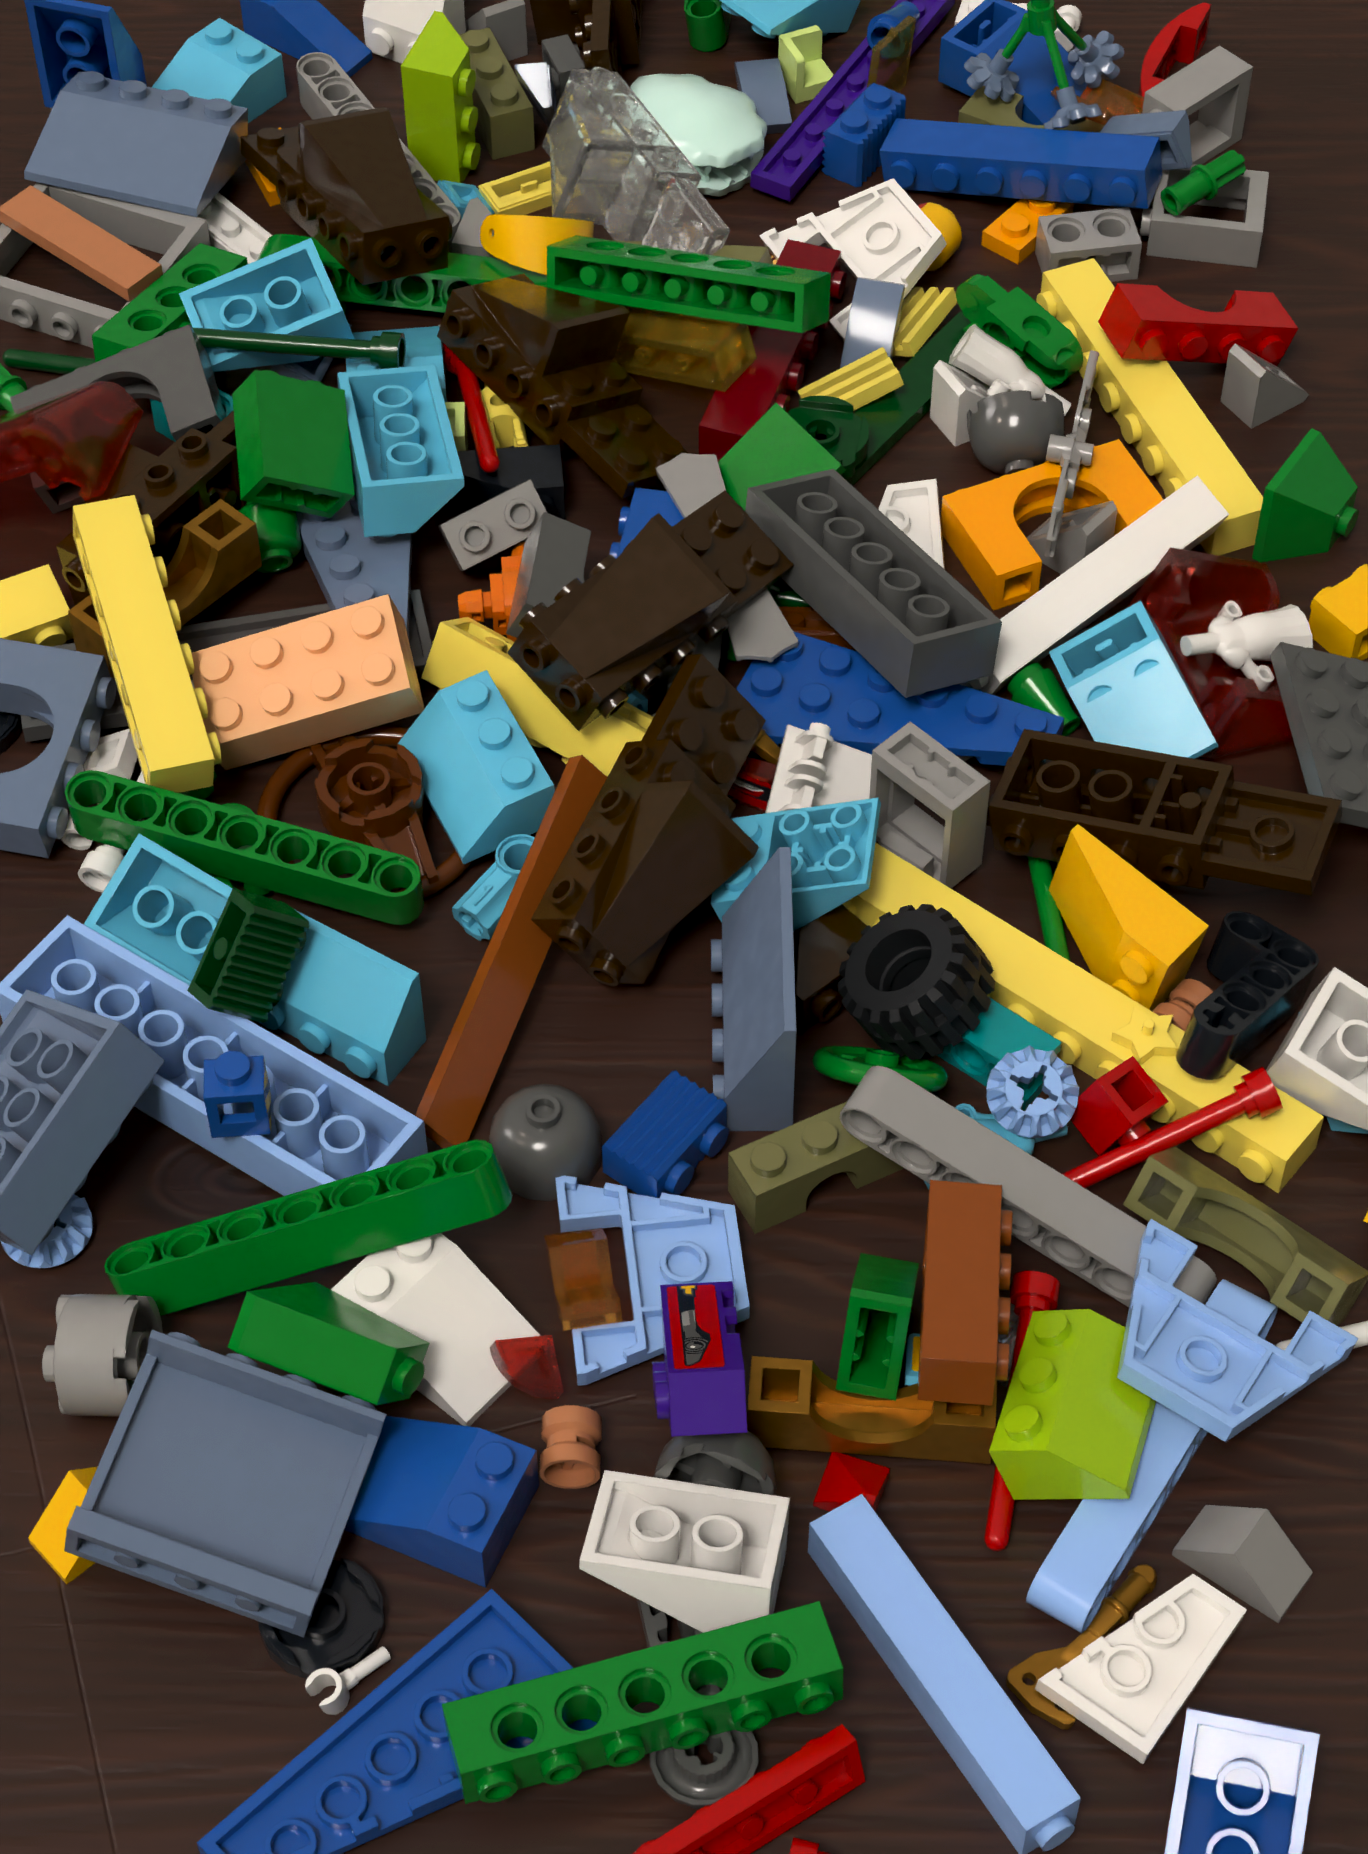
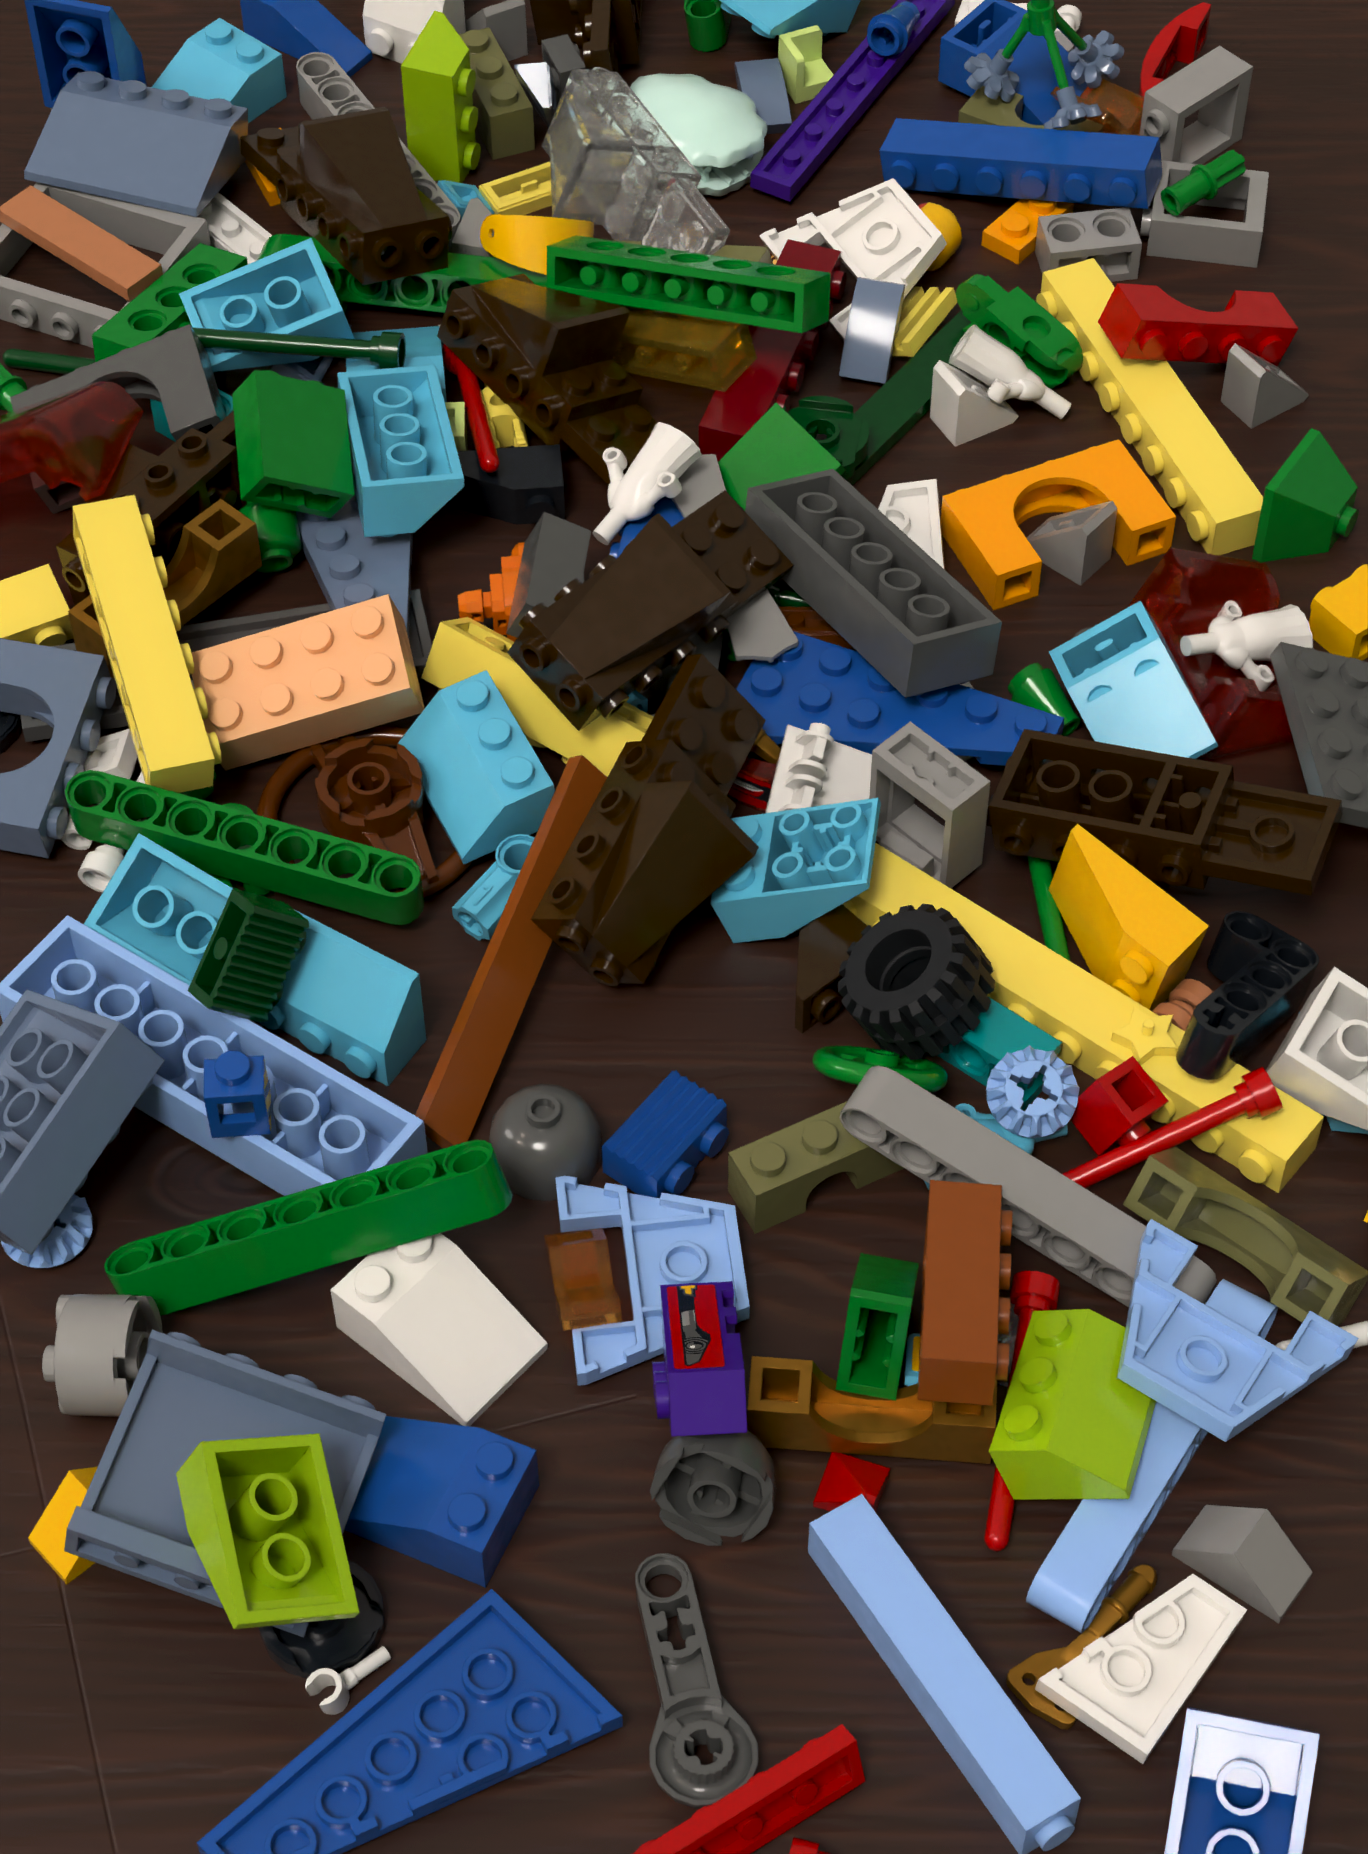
(268, 1530): none -> lime slope
(330, 1342): green slope -> none
(493, 525): light grey brick -> none
(529, 1365): clear red tile -> none
(570, 1451): nougat wheel -> none
(648, 478): none -> white piece
(663, 1674): green brick -> none
(688, 1547): white slope -> none
(757, 1002): sand blue slope -> none
(858, 134): blue brick -> none
(858, 381): light yellow tile -> none
(892, 56): clear yellow piece -> none
(1013, 430): dark grey cylinder -> none
(1071, 453): light grey piece -> none
(1101, 580): white brick -> none
(1171, 128): sand blue slope -> none

